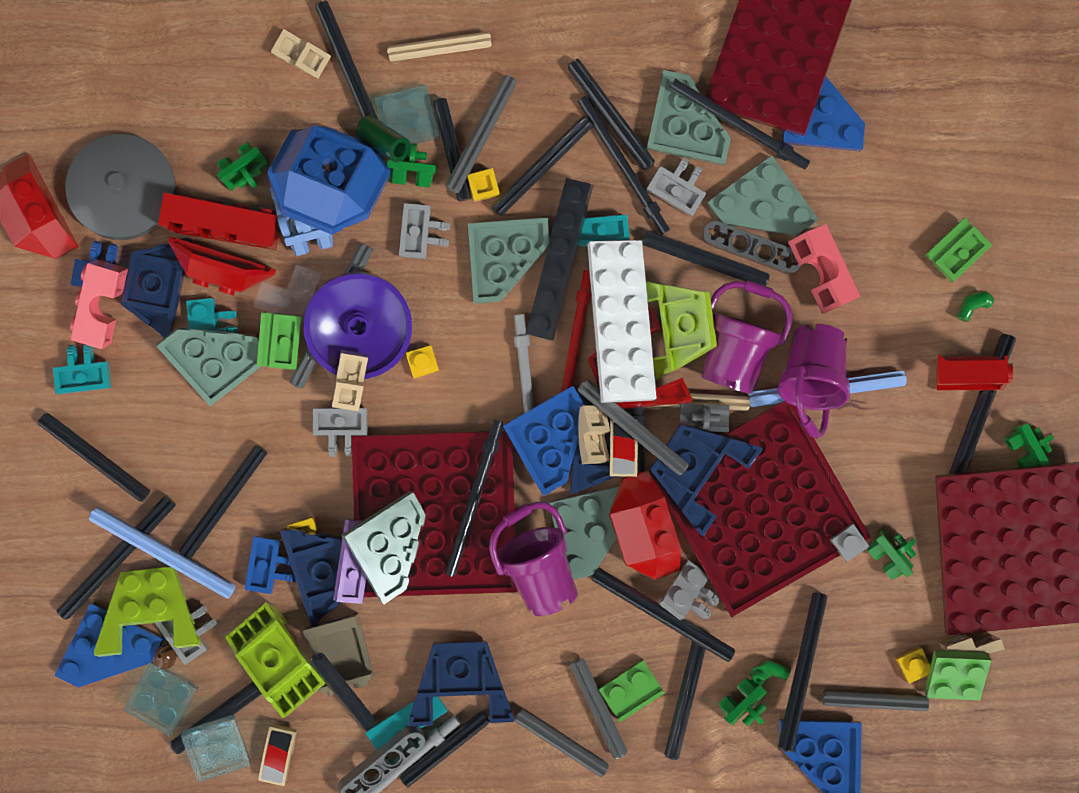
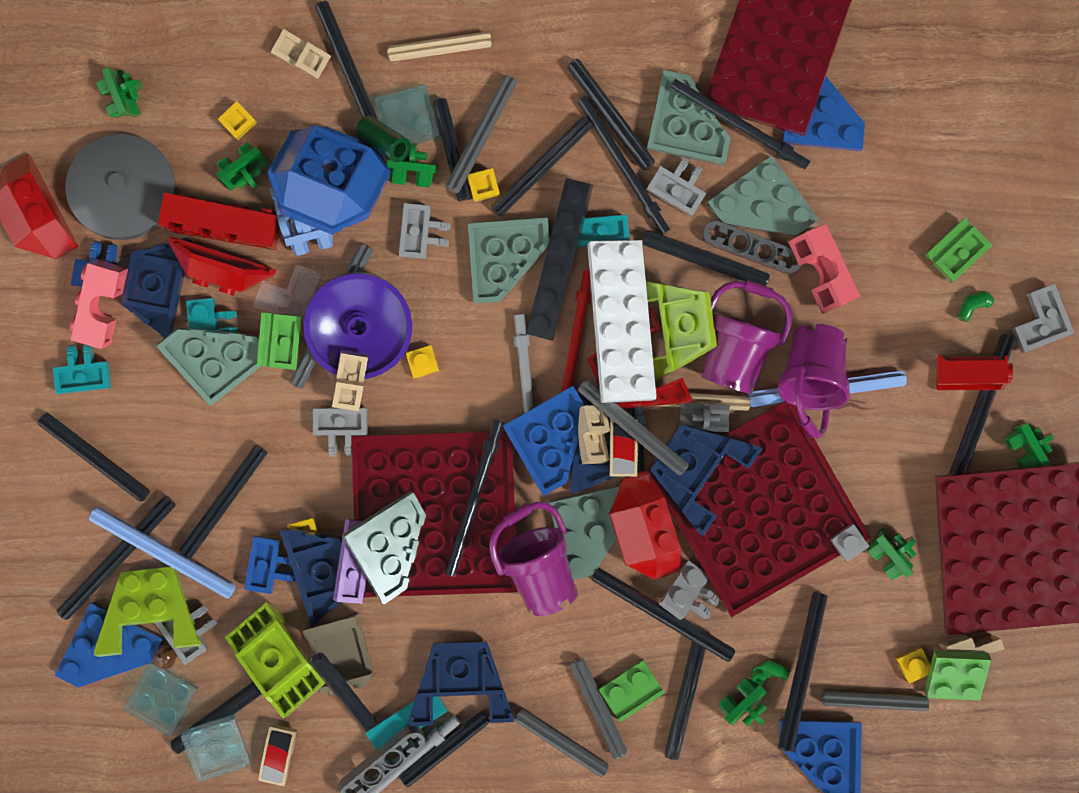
(123, 92): none -> green hips
(237, 120): none -> yellow plate
(1050, 321): none -> light grey plate

